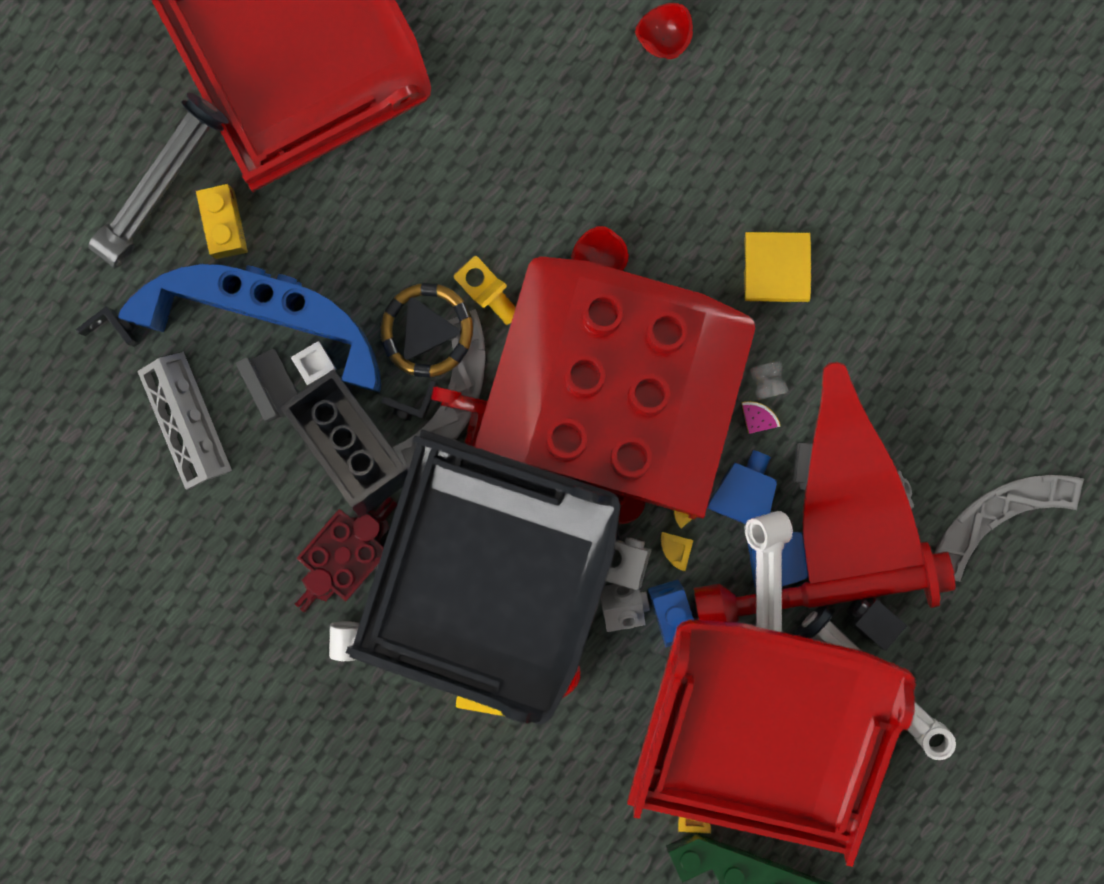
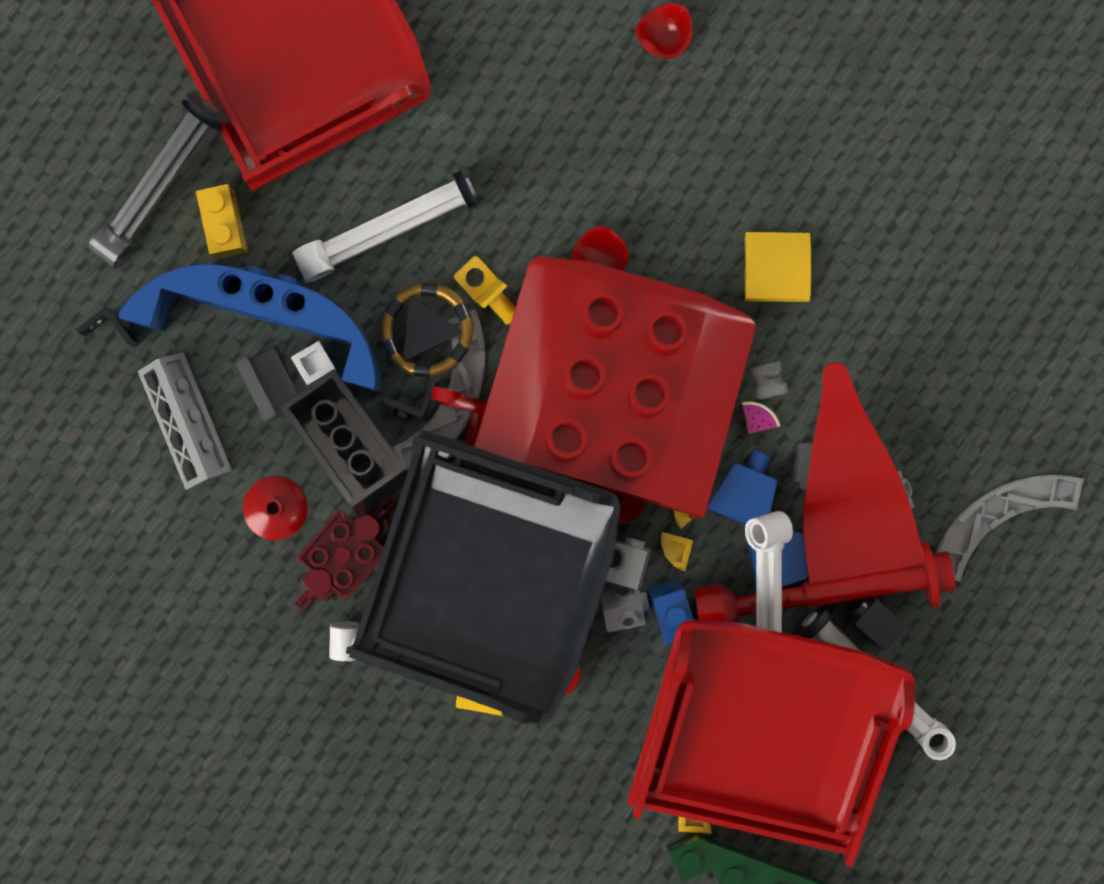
(291, 508): none -> red dish
(320, 258): none -> white piece

